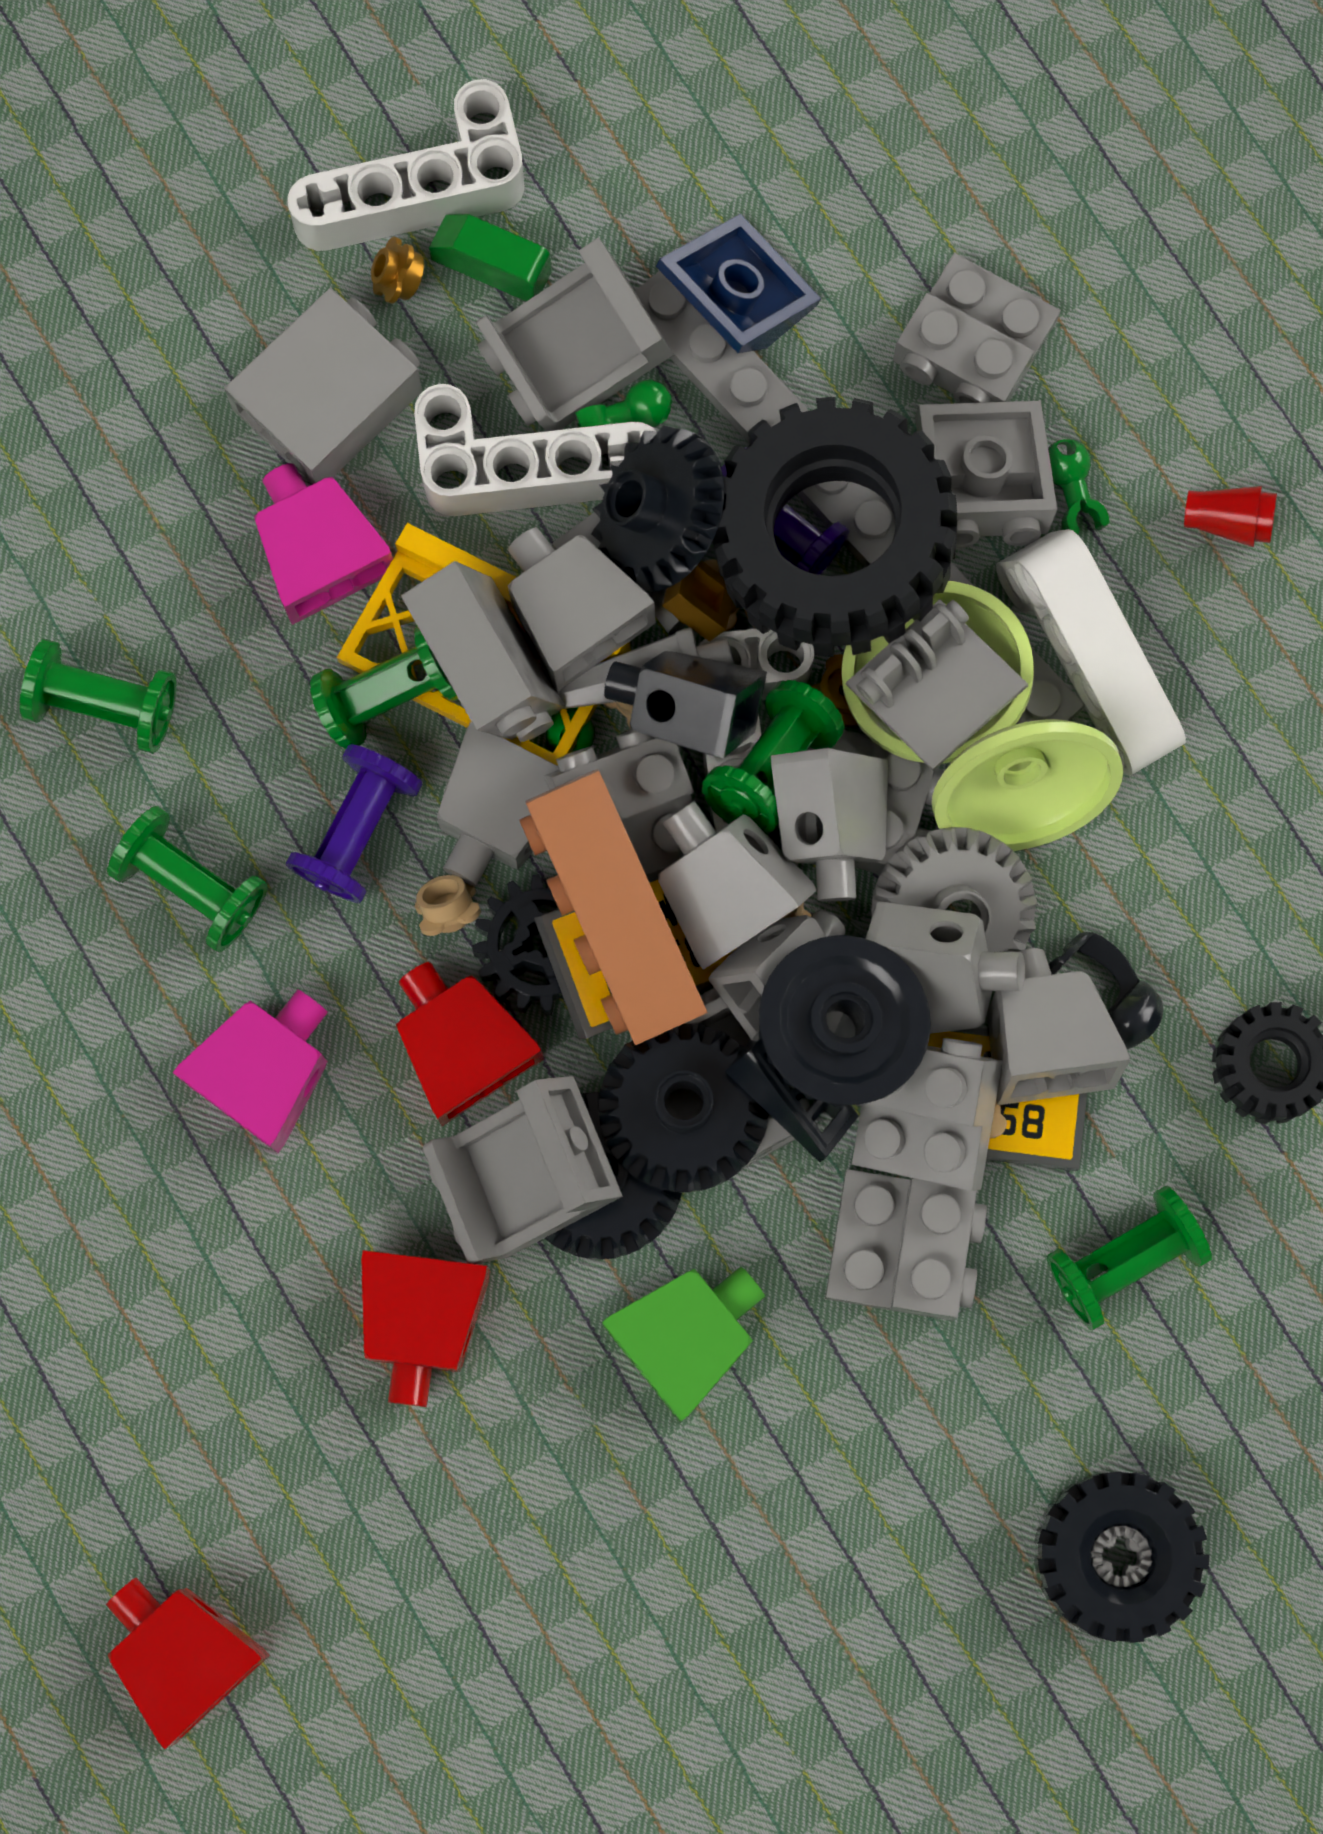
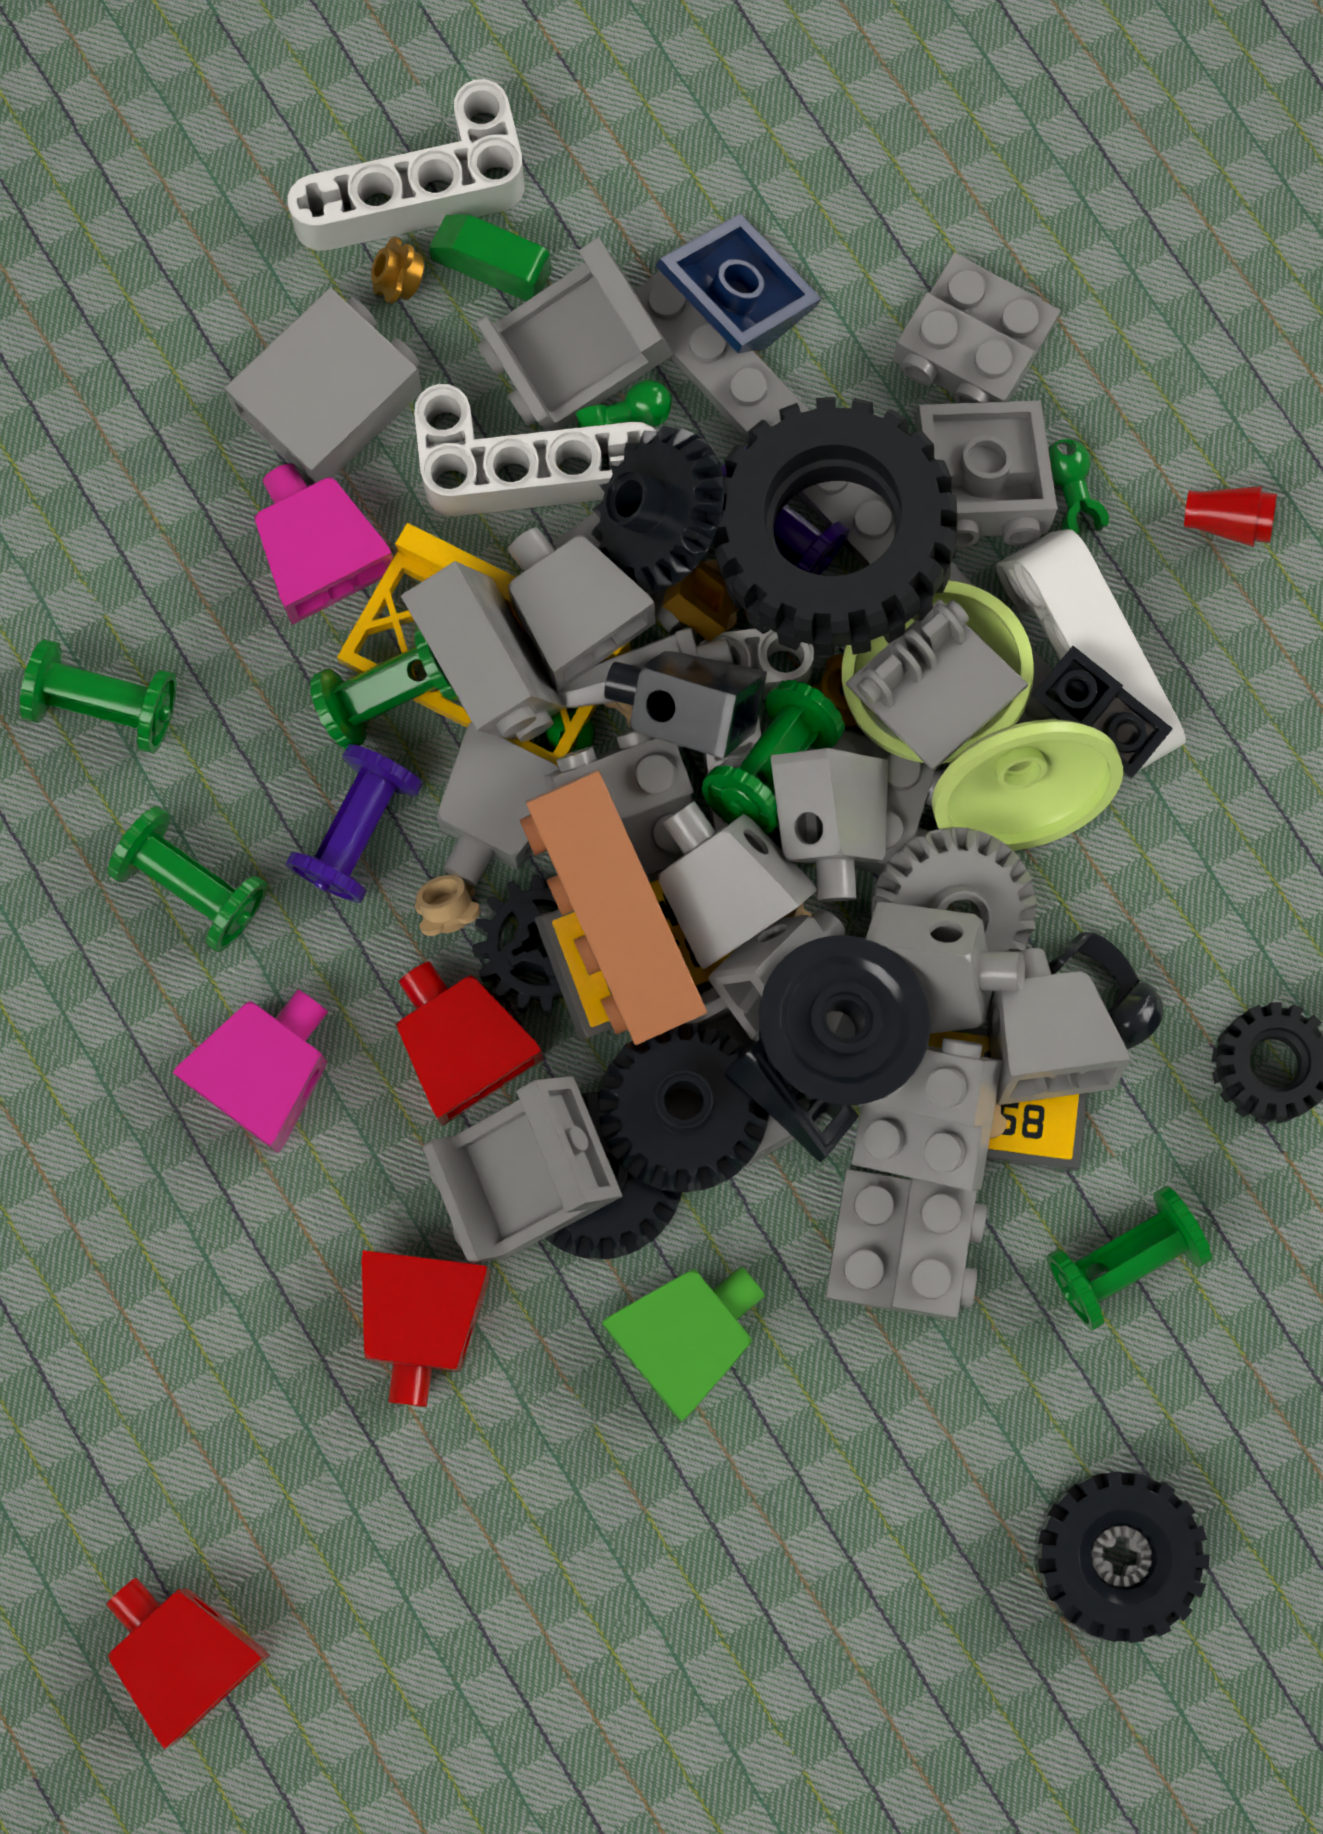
(1090, 696): none -> black slope

